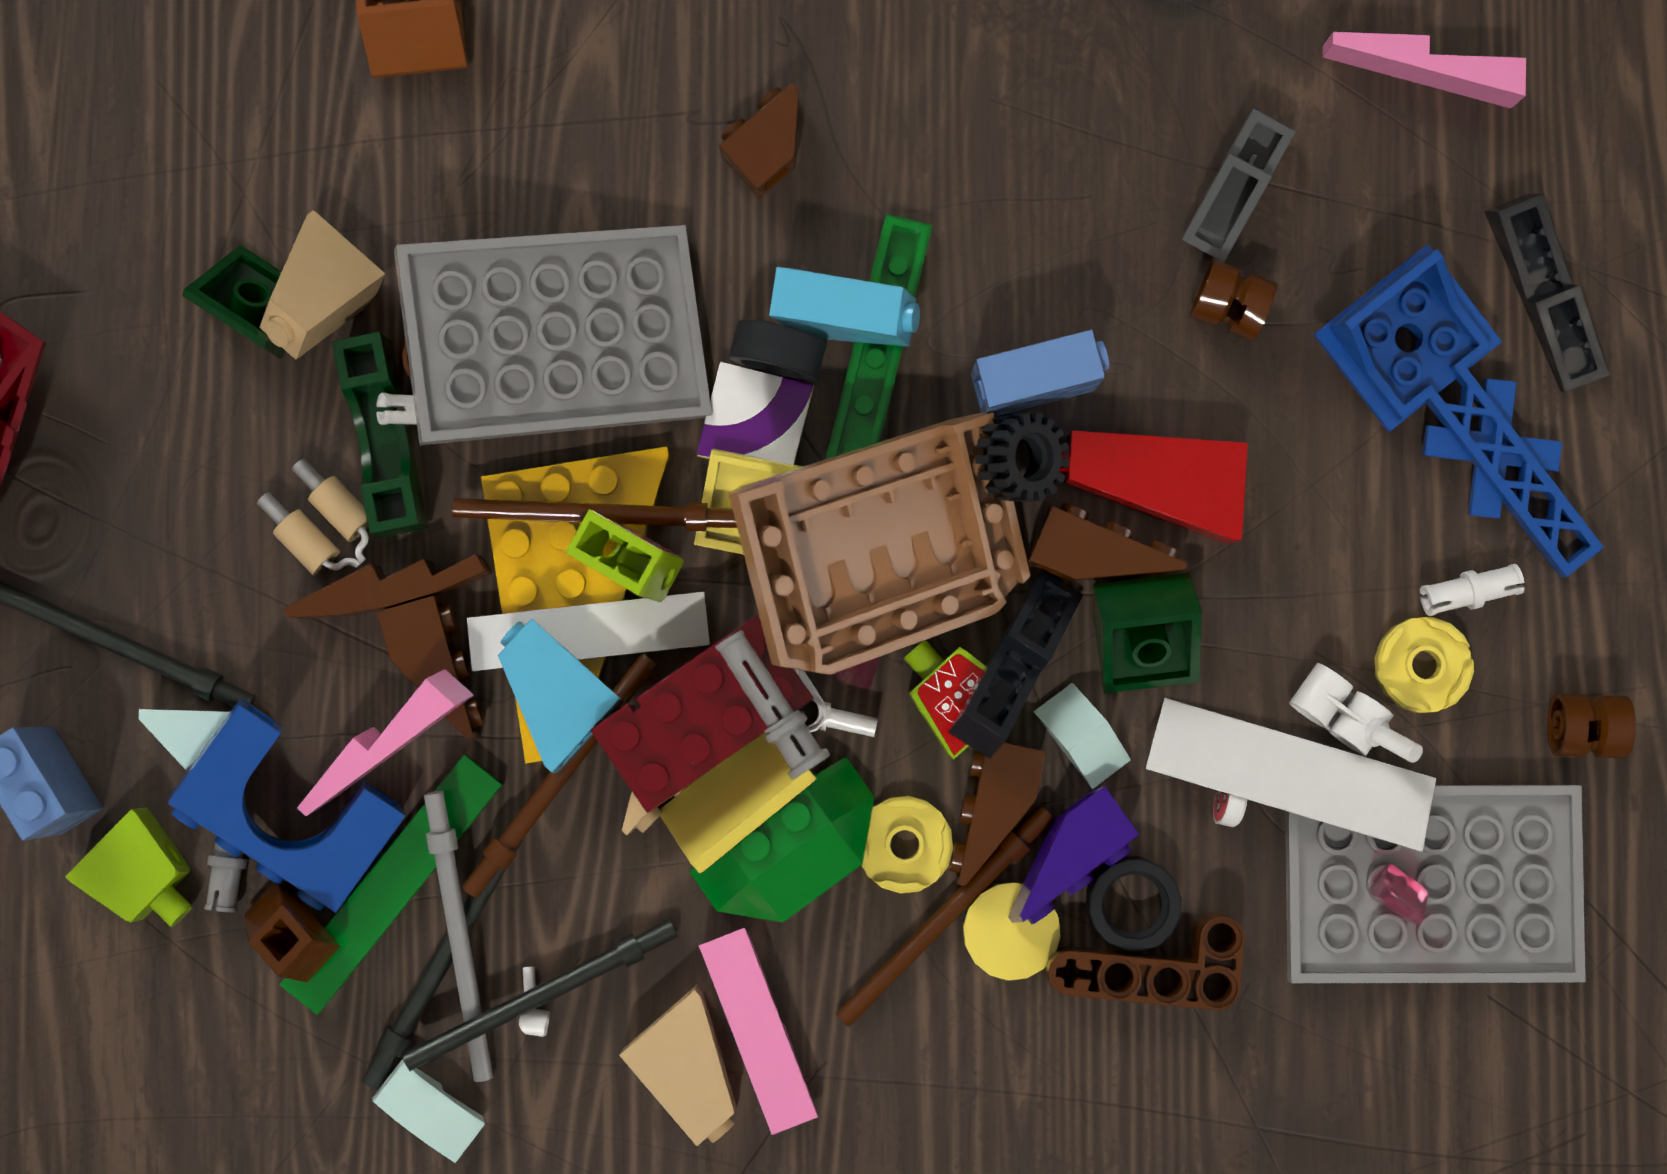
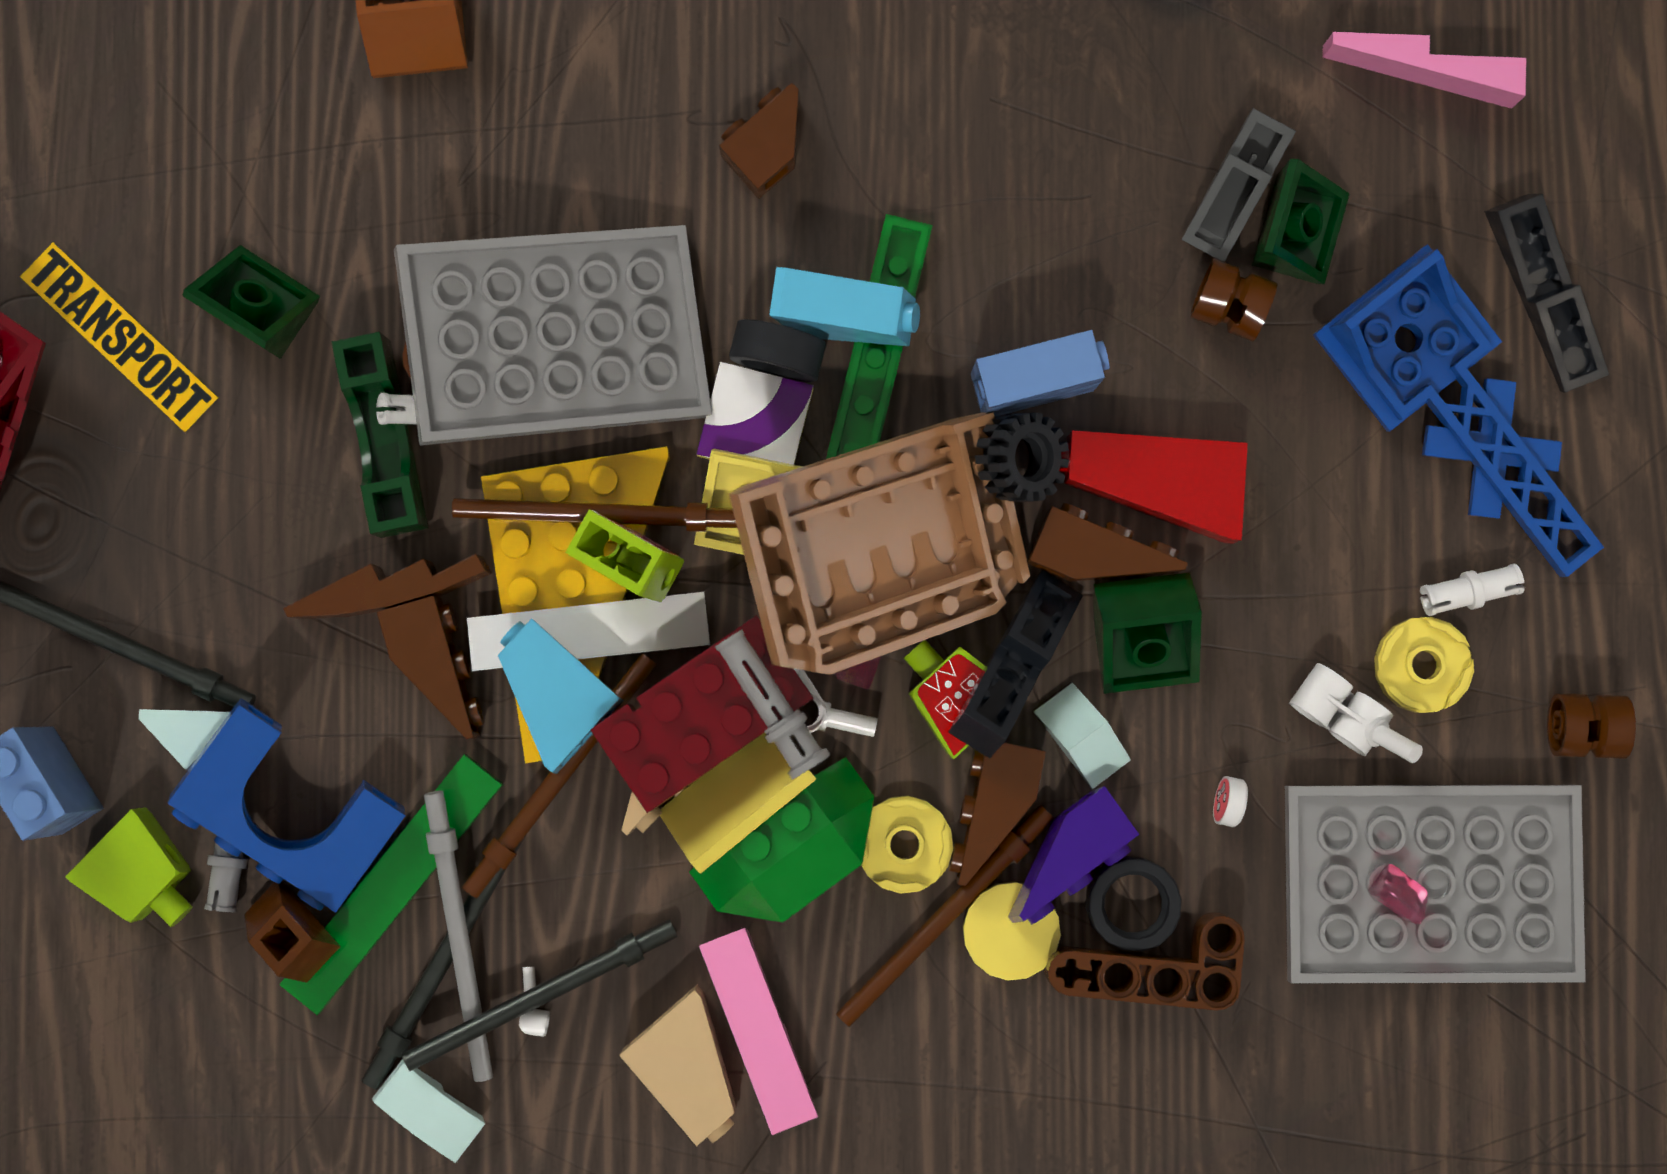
(119, 337): none -> sticker
(303, 537): tan piece -> none
(318, 288): tan slope -> none
(366, 751): bright pink slope -> none
(1292, 774): white sticker -> none
(1301, 224): none -> dark green slope

